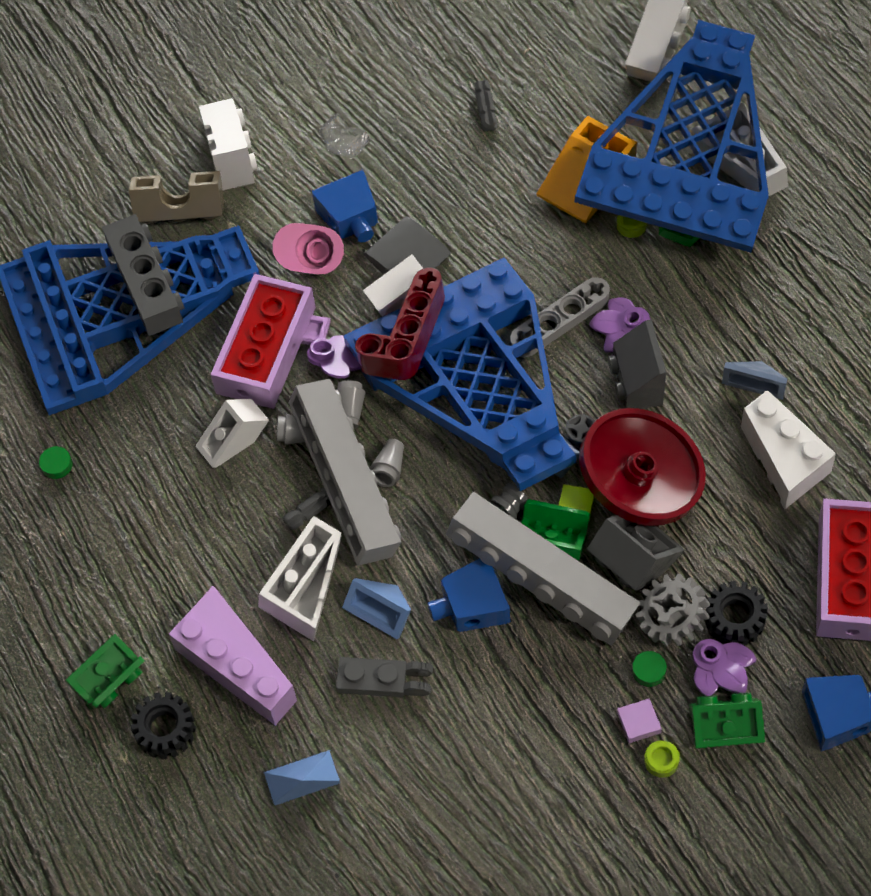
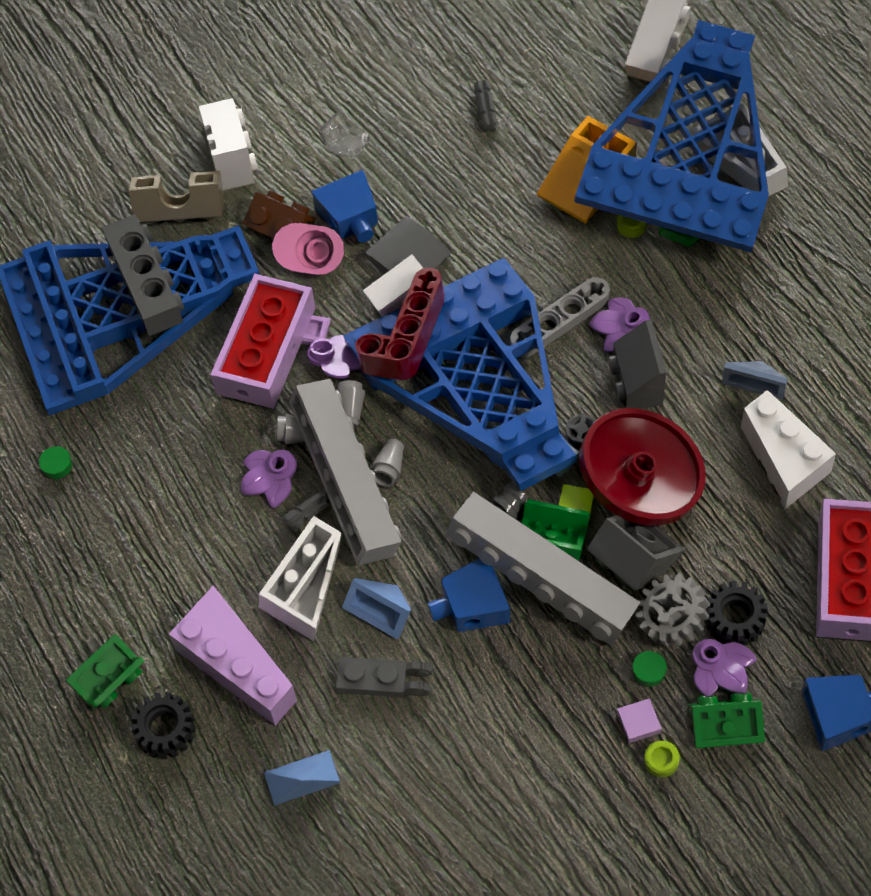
(231, 431): white slope -> none
(266, 478): none -> medium lavender plate
(269, 213): none -> reddish brown bracket

